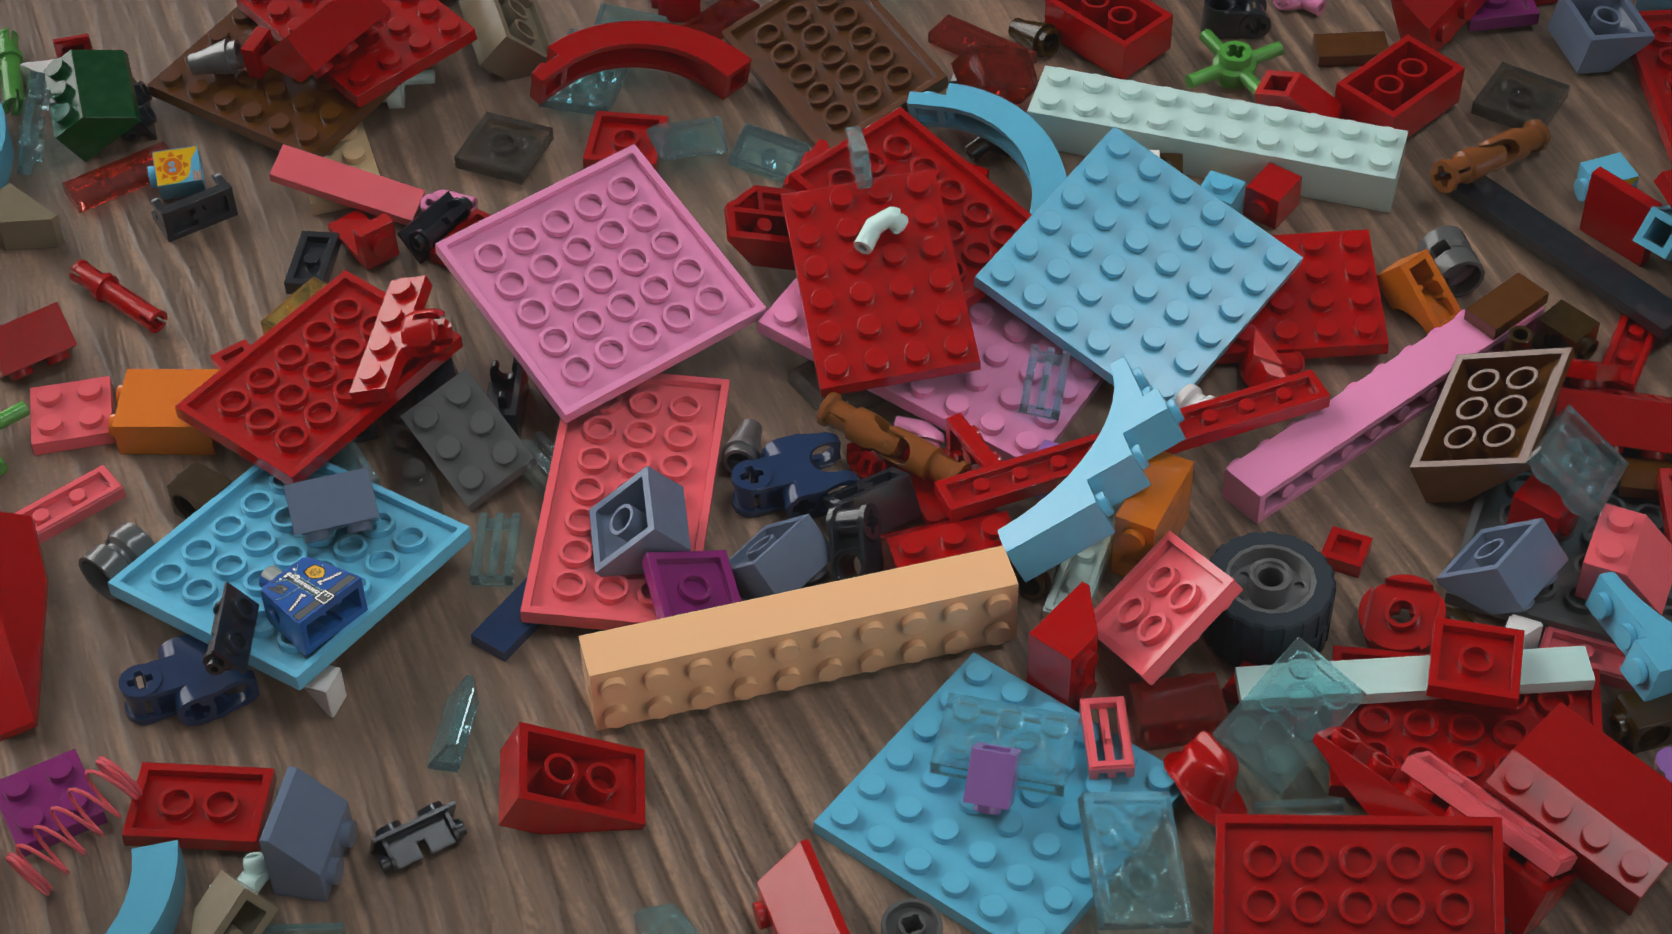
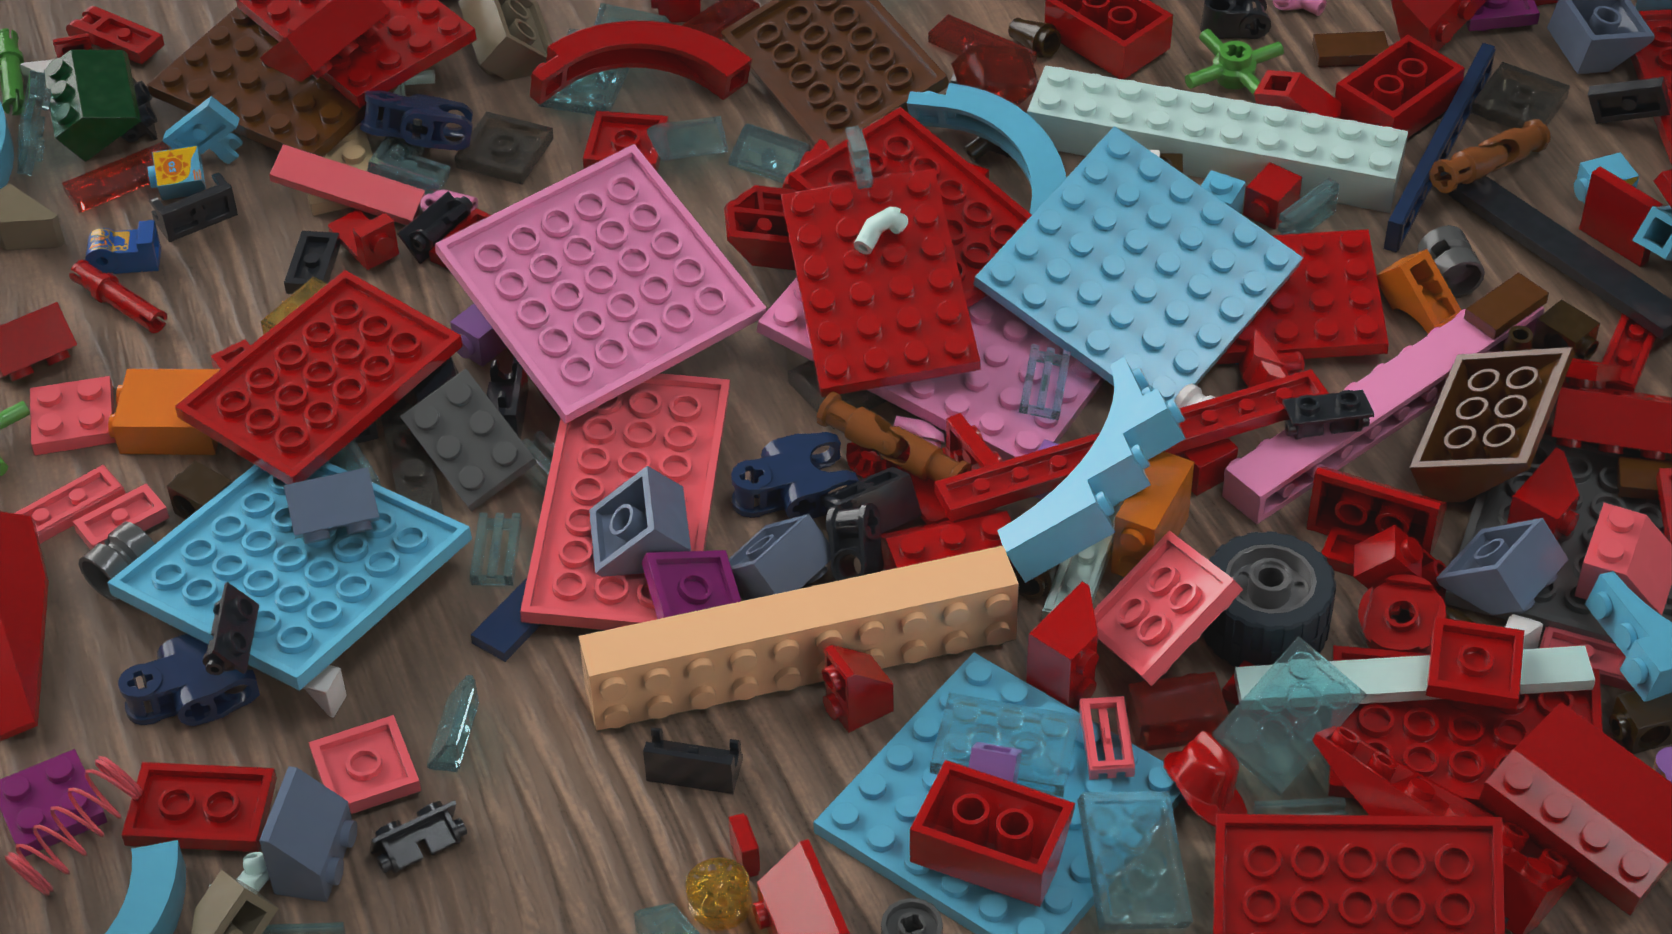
(117, 33): none -> red plate
(125, 250): none -> blue leg
(137, 506): none -> coral plate
(208, 128): none -> medium azure plate
(218, 58): flat silver cone -> none
(256, 46): red tile -> none
(311, 601): blue torso -> none
(366, 764): none -> coral plate
(400, 333): red plate -> none
(404, 164): none -> clear light blue plate
(427, 132): none -> dark blue piece
(477, 335): none -> medium lavender brick
(569, 783): red slope -> none
(692, 764): none -> black hinge
(704, 894): none -> clear yellow wheel
(743, 444): flat silver cone -> none
(744, 844): none -> red tile
(855, 688): none -> red slope
(991, 832): none -> red slope
(1210, 463): none -> red brick
(1310, 209): none -> clear light blue tile
(1344, 410): none -> black hinge
(1372, 507): none -> red slope
(1393, 554): none -> red slope
(1439, 148): none -> dark blue tile
(1476, 802): coral tile -> none
(1577, 464): clear light blue plate -> none
(1629, 100): none -> black plate

